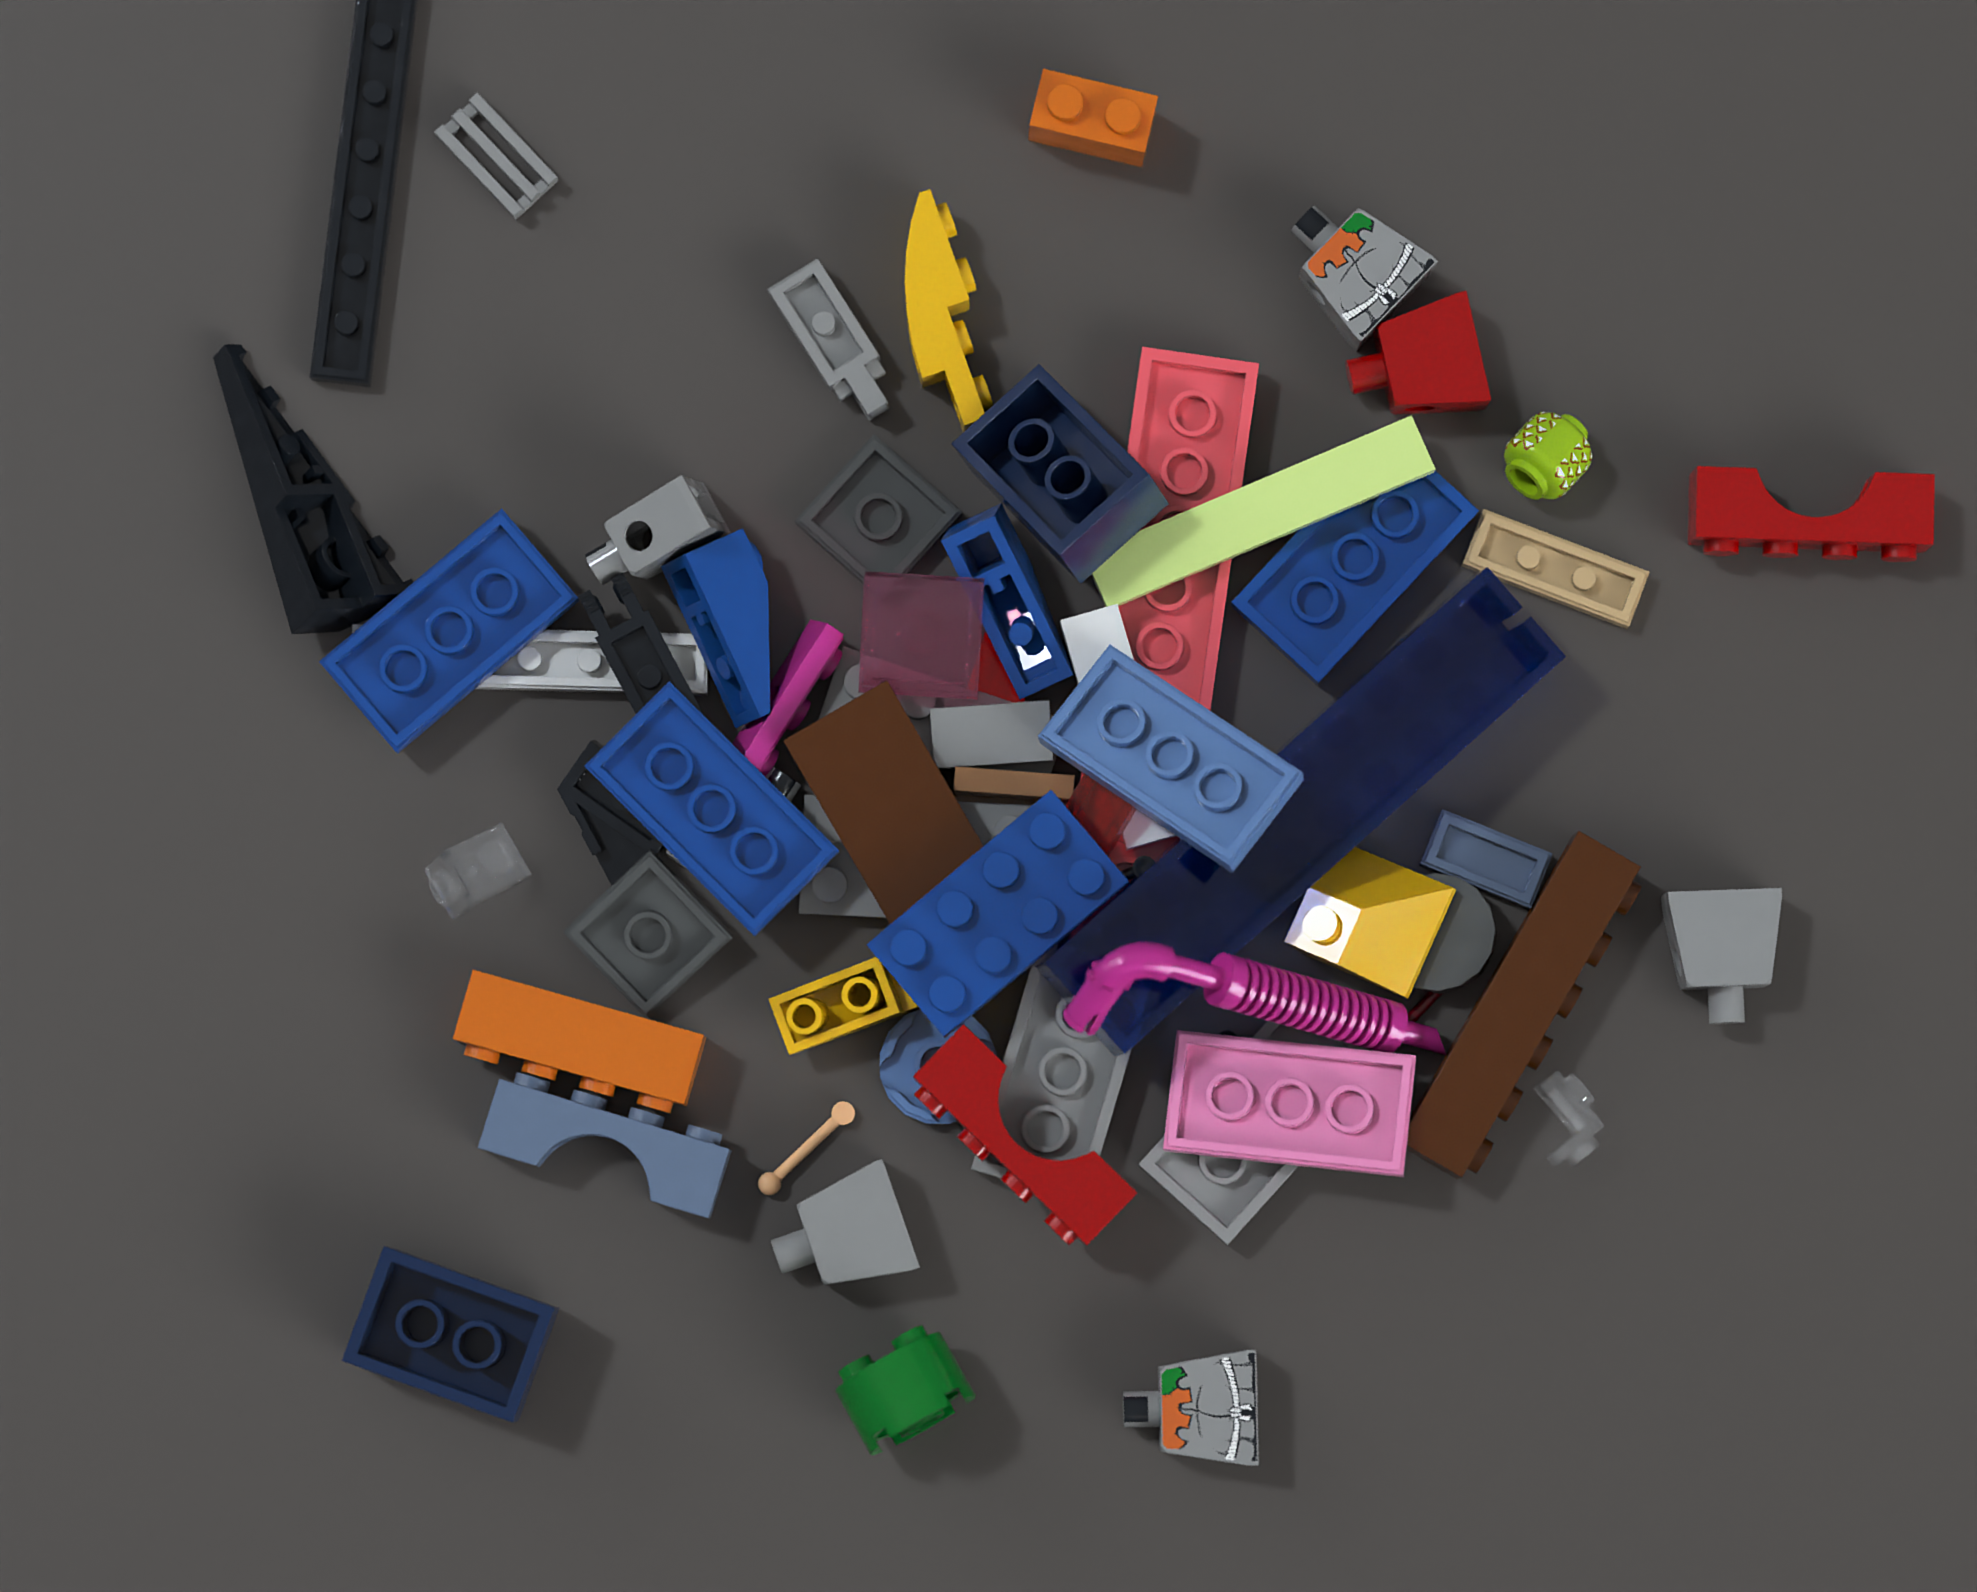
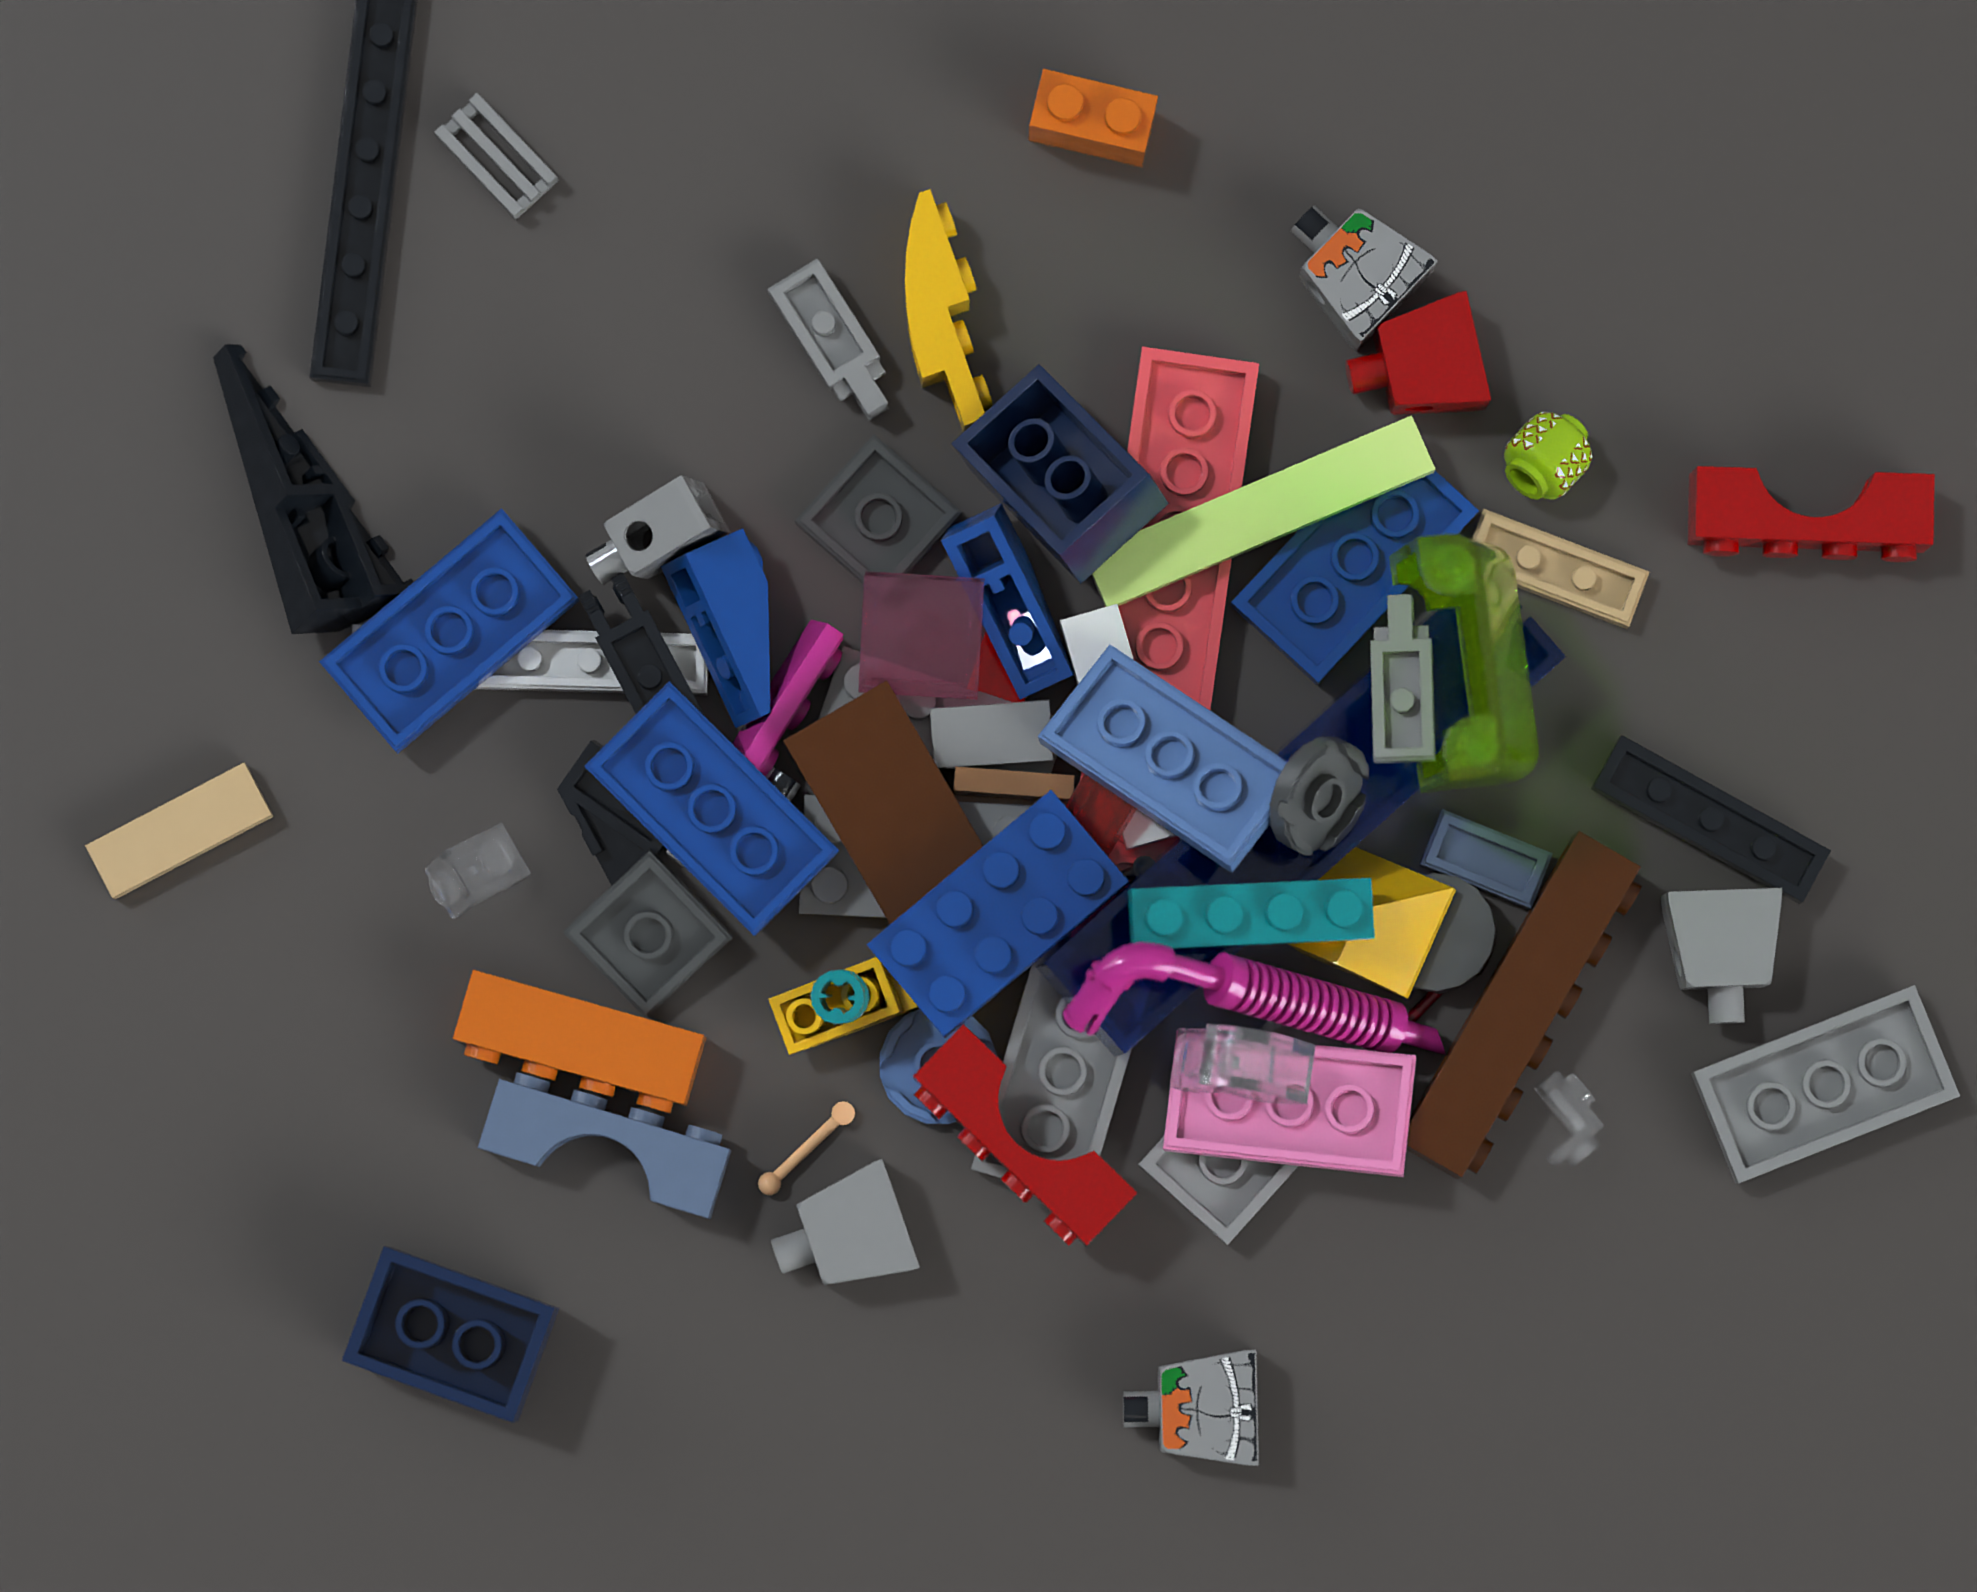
(179, 831): none -> tan tile
(840, 978): none -> teal bush
(903, 1389): green brick -> none
(1243, 1063): none -> clear brick
(1253, 913): none -> teal plate
(1318, 795): none -> dark grey tile
(1402, 687): none -> light grey hinge
(1481, 584): none -> clear neon green windscreen
(1710, 819): none -> black plate
(1825, 1084): none -> light grey plate

